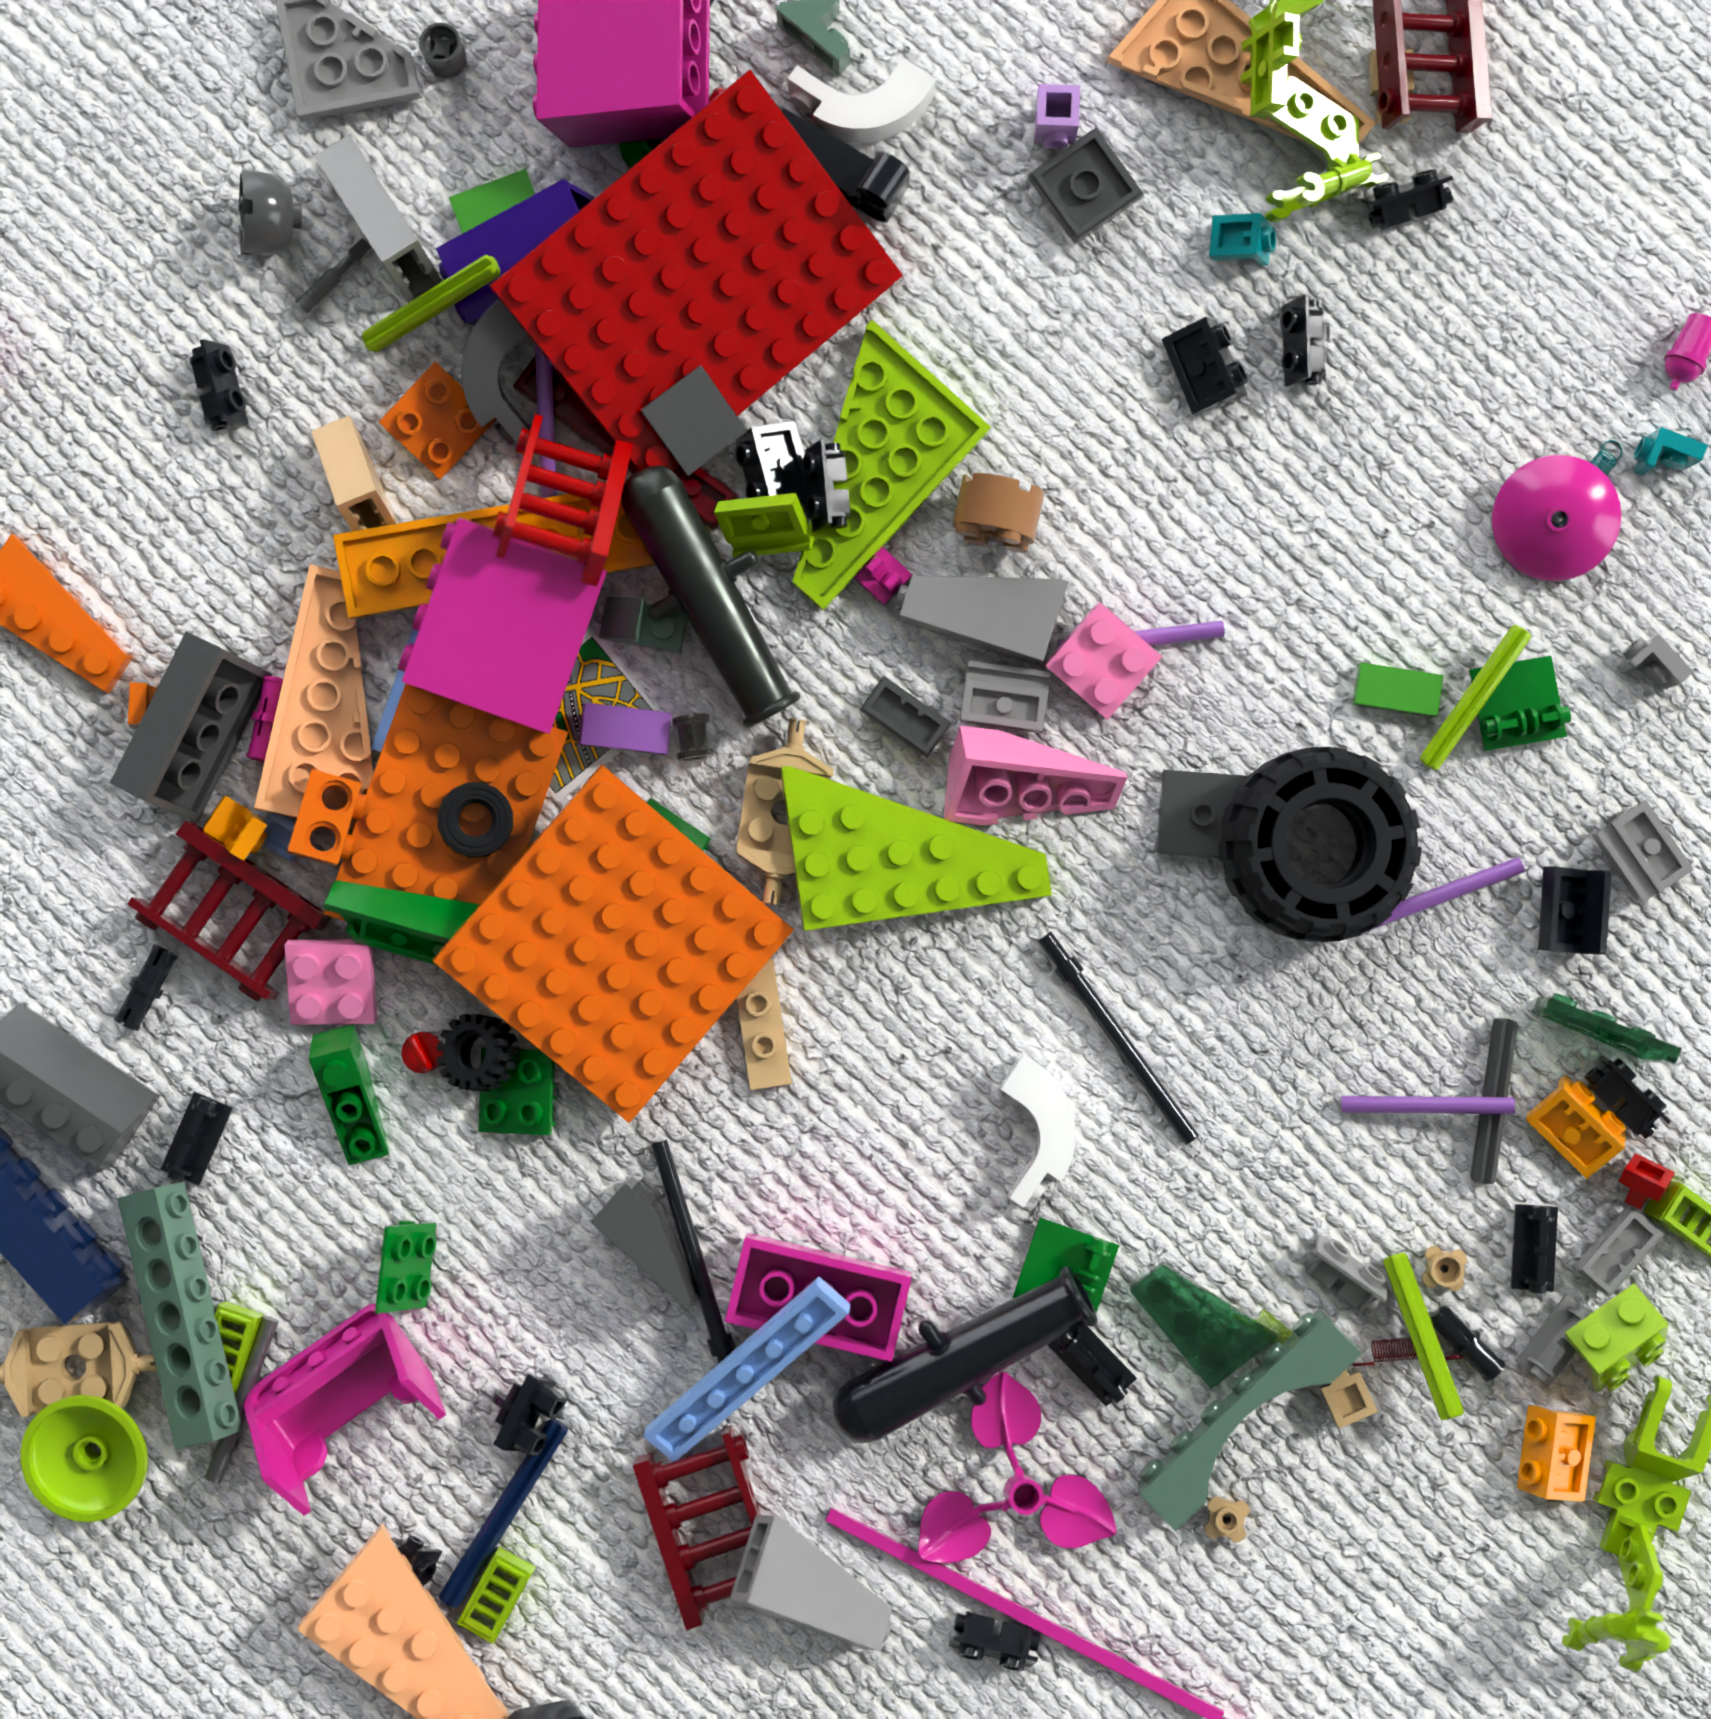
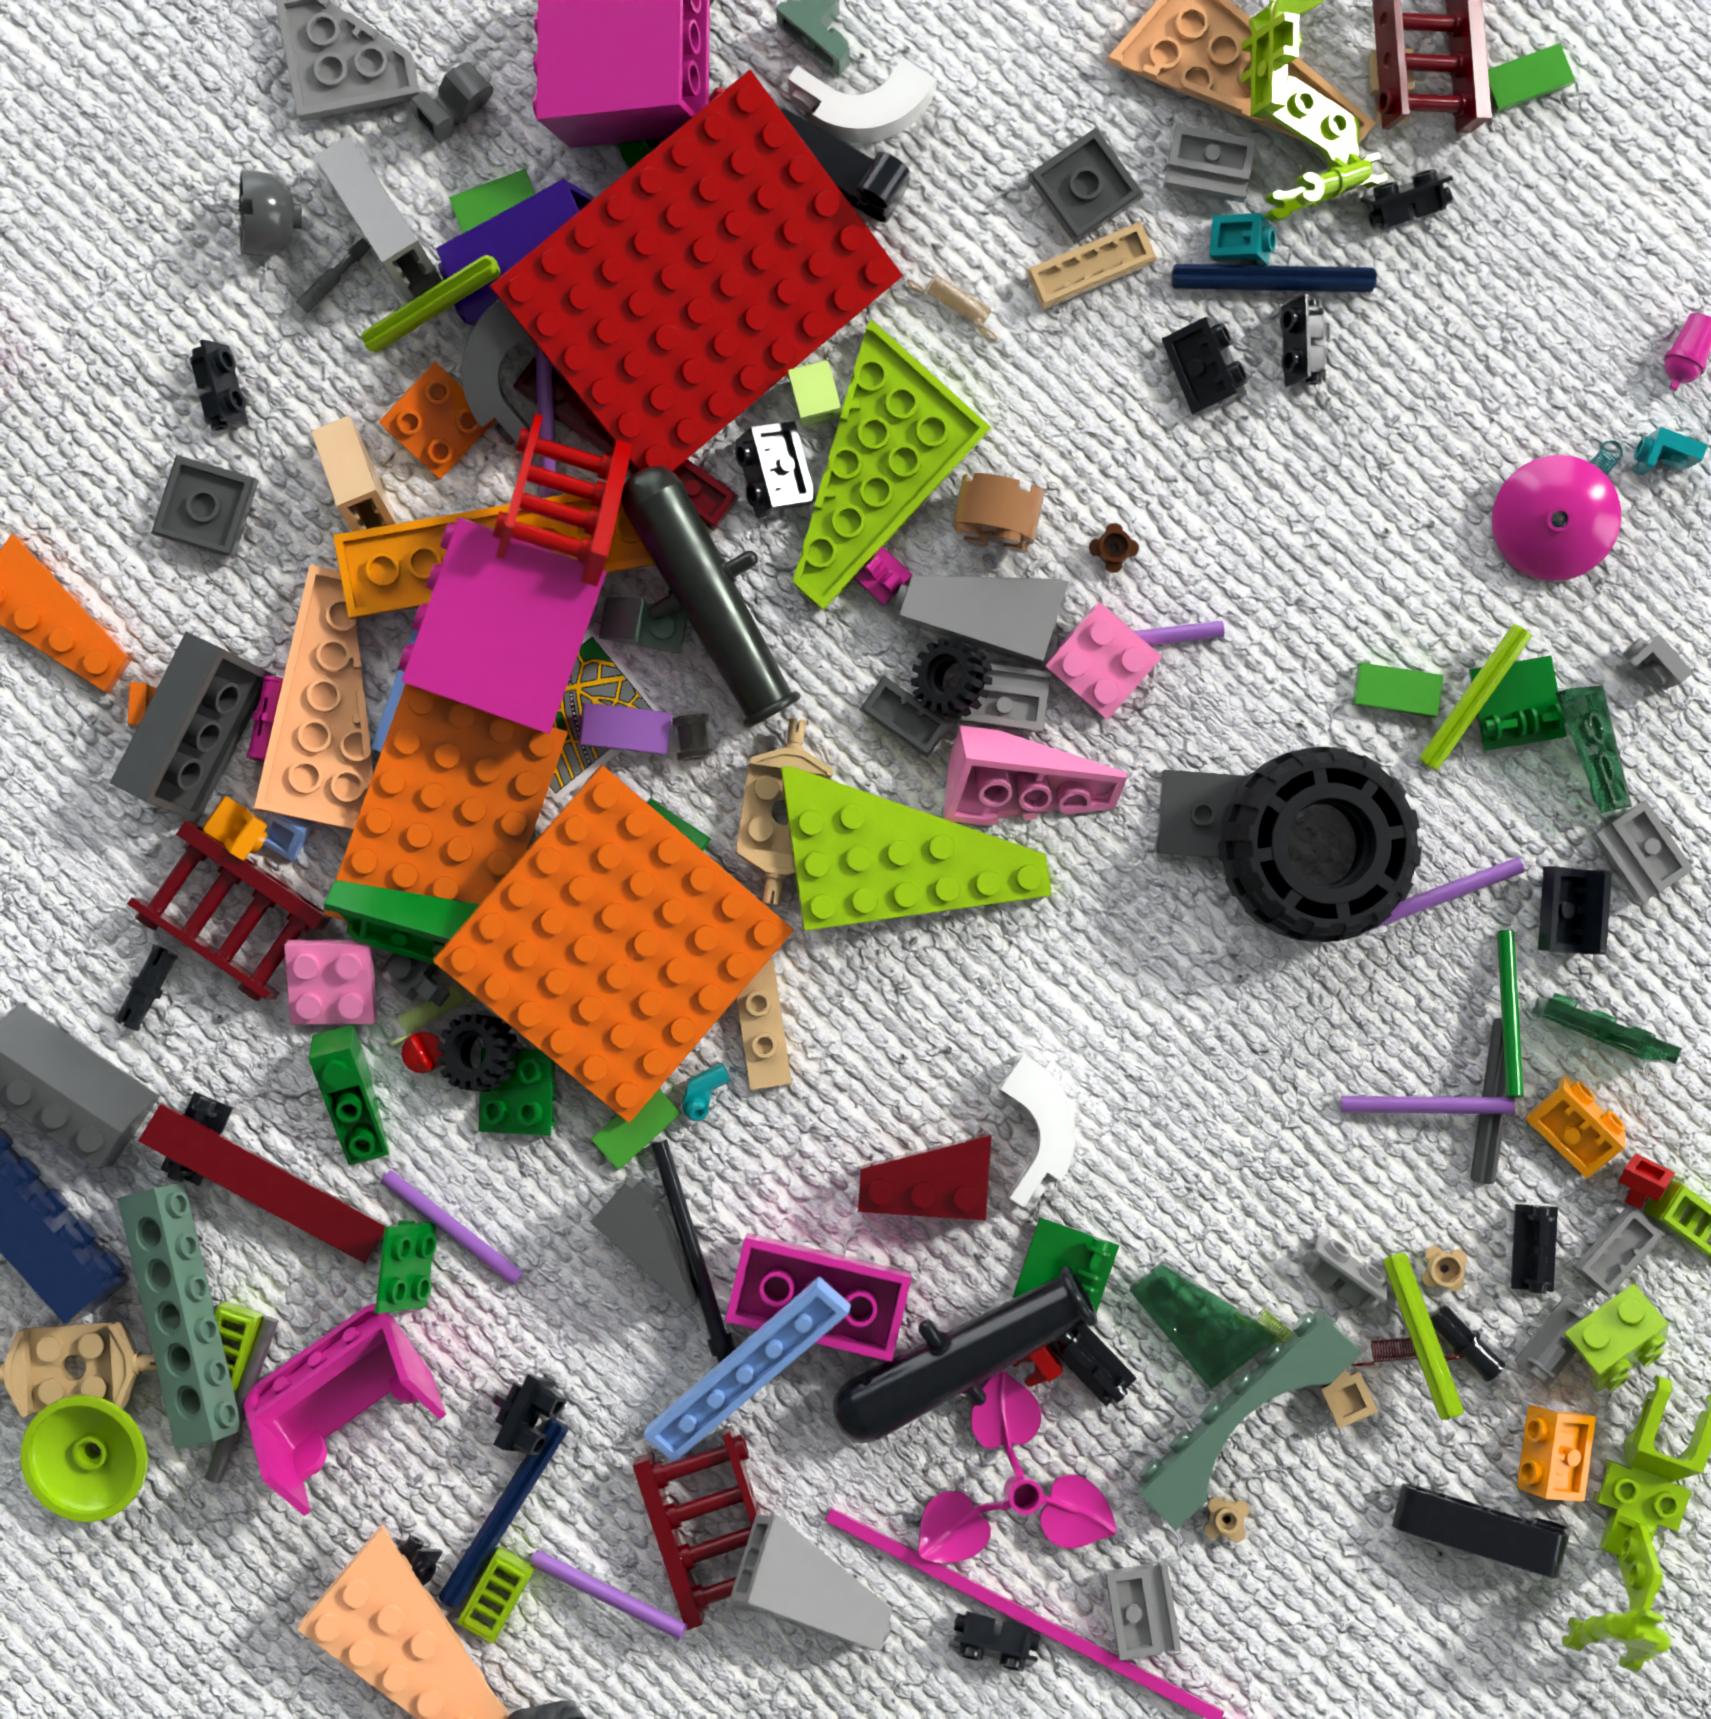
(205, 506): none -> dark grey plate
(262, 1182): none -> dark red tile
(315, 816): orange brick -> none
(413, 978): none -> dark grey plate
(440, 40): dark grey wheel -> none
(440, 1012): none -> yellowish green piece
(449, 819): black tyre -> none
(451, 1227): none -> medium lavender bar
(459, 95): none -> dark grey leg
(608, 1594): none -> medium lavender bar
(624, 1140): none -> bright green tile
(693, 420): dark grey piece -> none
(699, 1091): none -> teal arm
(764, 524): lime plate -> none
(814, 393): none -> yellowish green panel
(822, 467): black hinge -> none
(930, 1182): none -> dark red wedge
(932, 672): none -> black tyre
(938, 292): none -> tan piece
(1046, 1366): none -> red tile
(1057, 115): lavender brick -> none
(1070, 971): black bar -> none
(1091, 265): none -> tan plate
(1113, 535): none -> reddish brown plate
(1142, 1610): none -> light grey plate
(1209, 163): none -> light grey plate
(1273, 278): none -> dark blue axle
(1496, 1535): none -> black beam
(1510, 1014): none -> green bar
(1529, 78): none -> bright green tile
(1596, 744): none -> clear green wing
(1640, 1107): black hinge -> none

